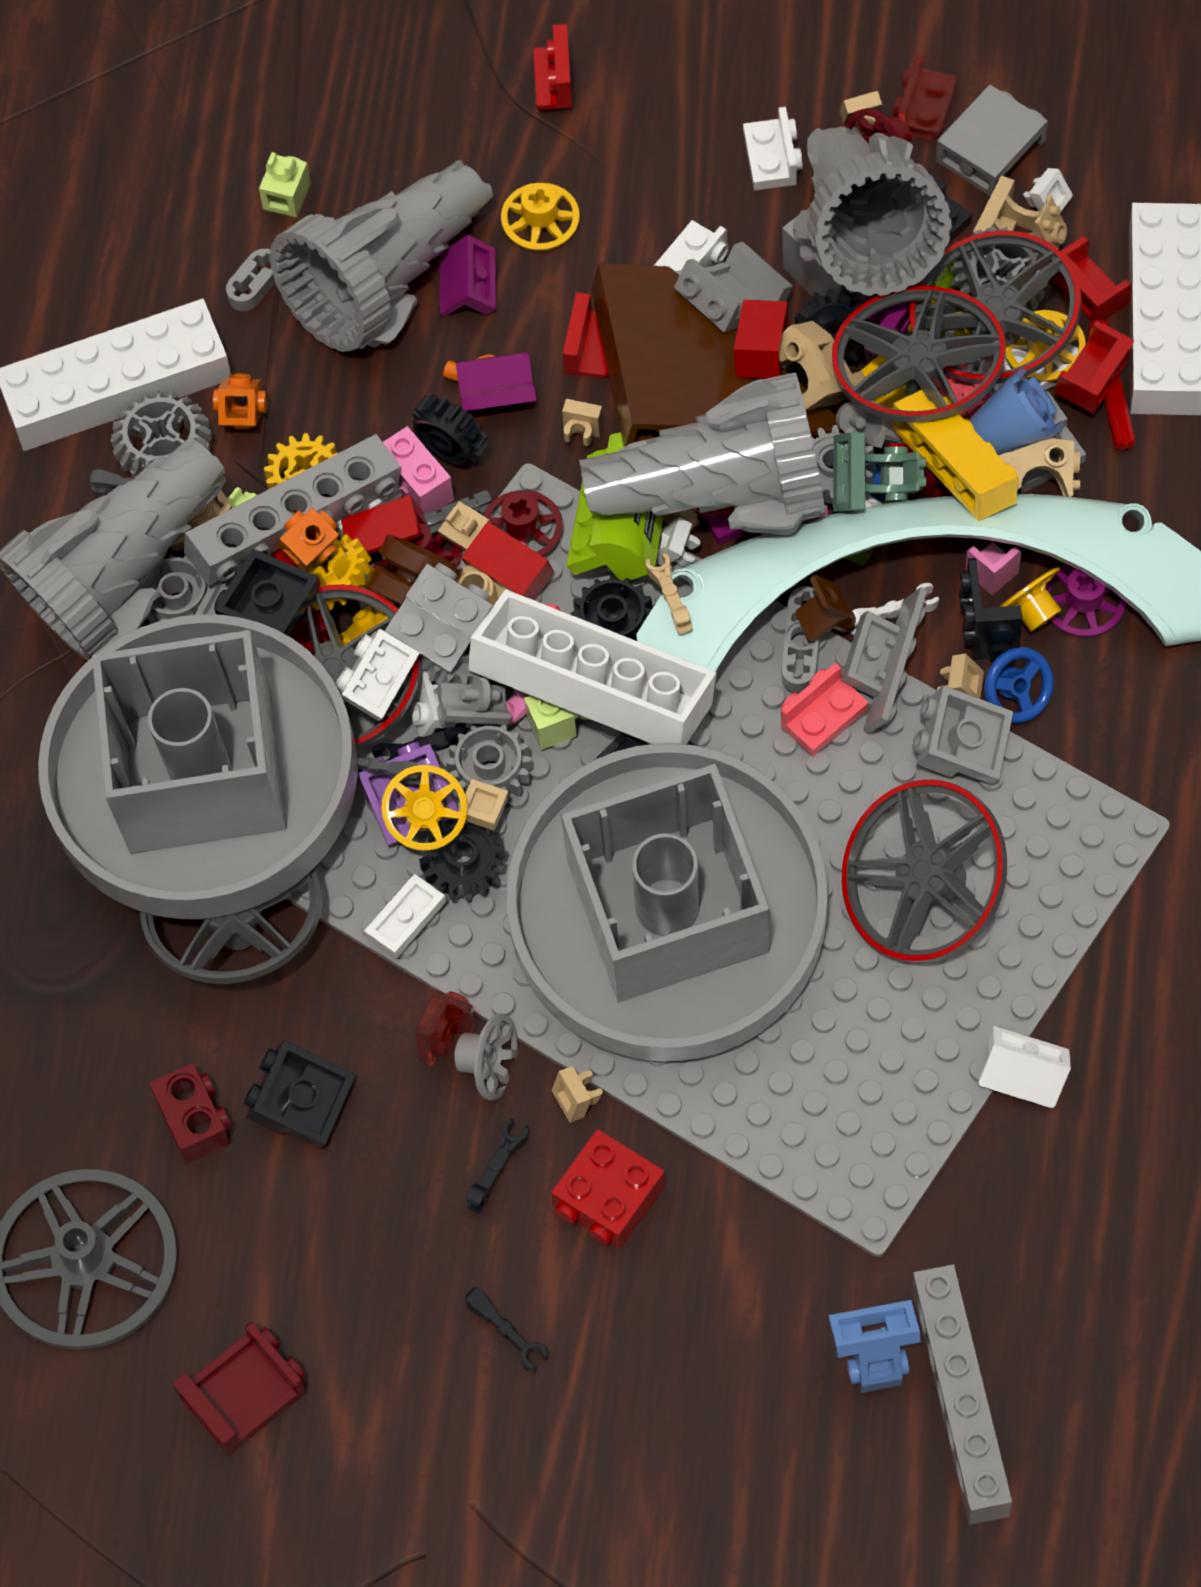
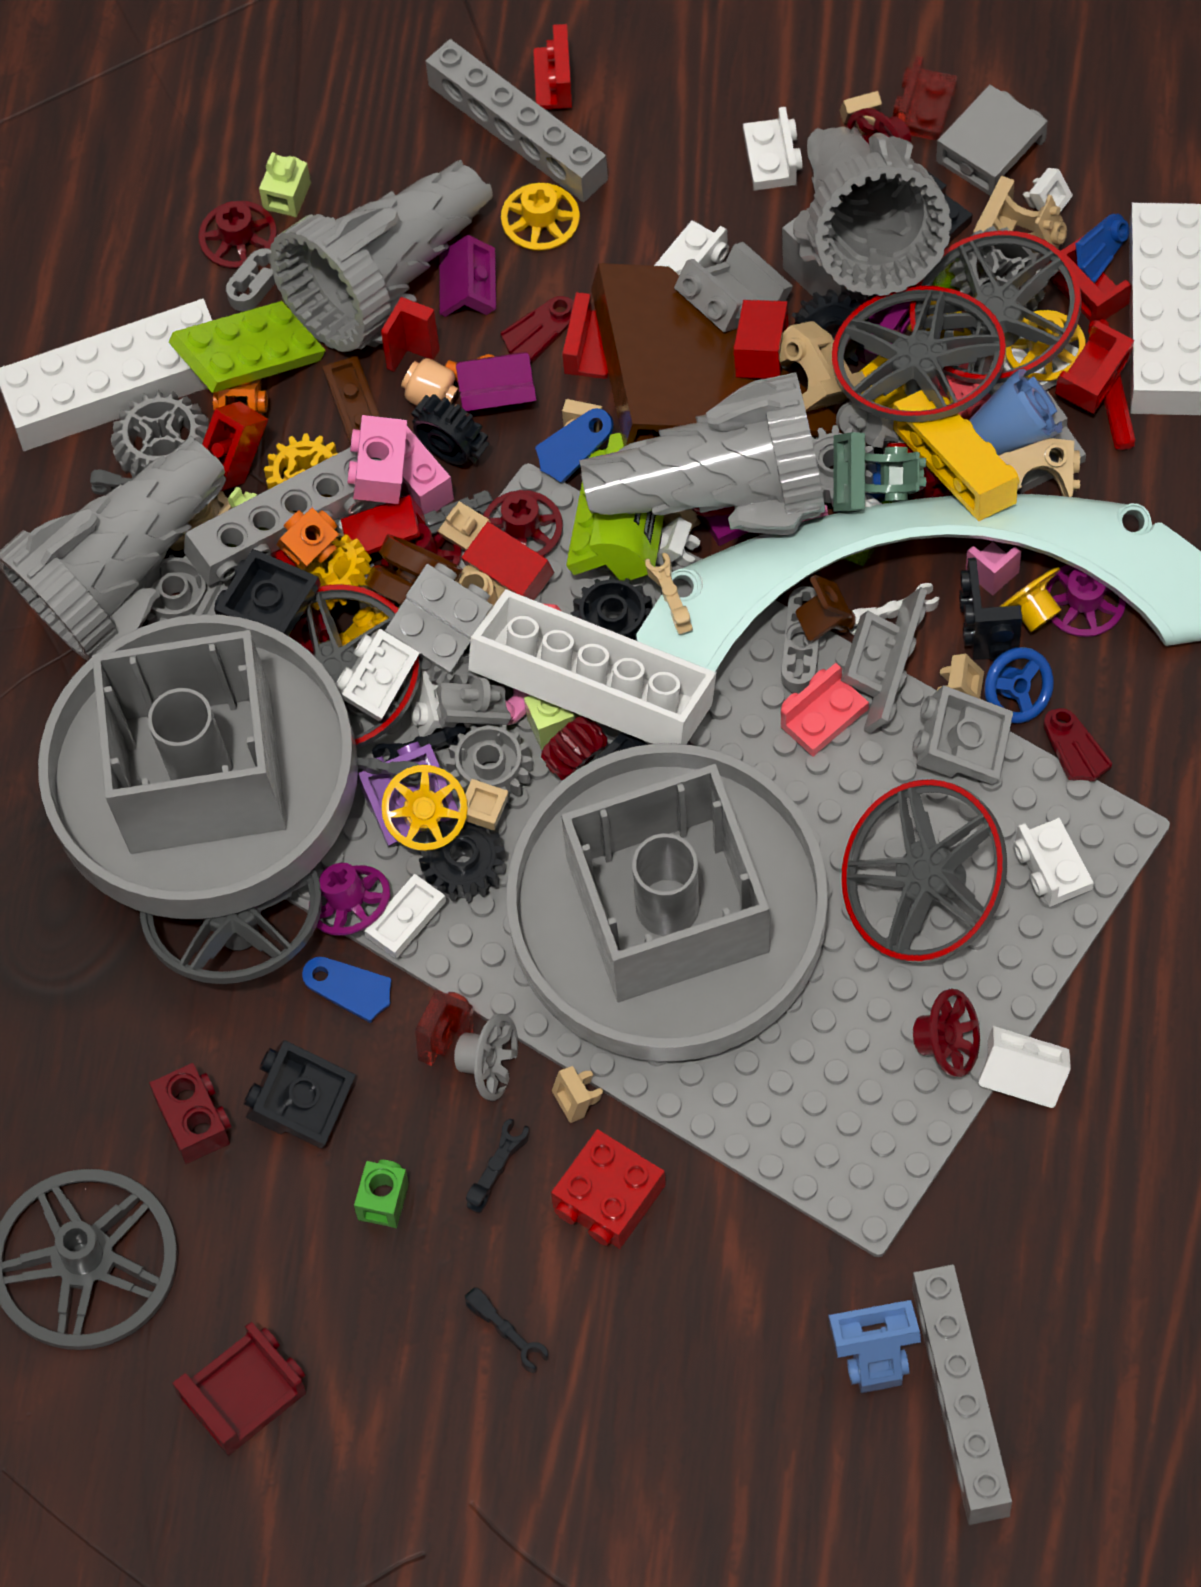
(234, 439): none -> red brick
(235, 230): none -> dark red wheel
(246, 346): none -> lime plate
(347, 892): none -> magenta wheel
(349, 987): none -> blue piece
(350, 393): none -> reddish brown tile
(381, 1209): none -> bright green brick
(383, 440): none -> bright pink brick
(409, 329): none -> red panel
(428, 379): none -> light nougat head
(517, 120): none -> light grey brick
(538, 328): none -> dark red piece
(574, 747): none -> dark red gear
(576, 441): none -> blue piece
(943, 1033): none -> dark red wheel
(1053, 862): none -> white bracket
(1075, 746): none -> dark red piece
(1100, 245): none -> blue piece

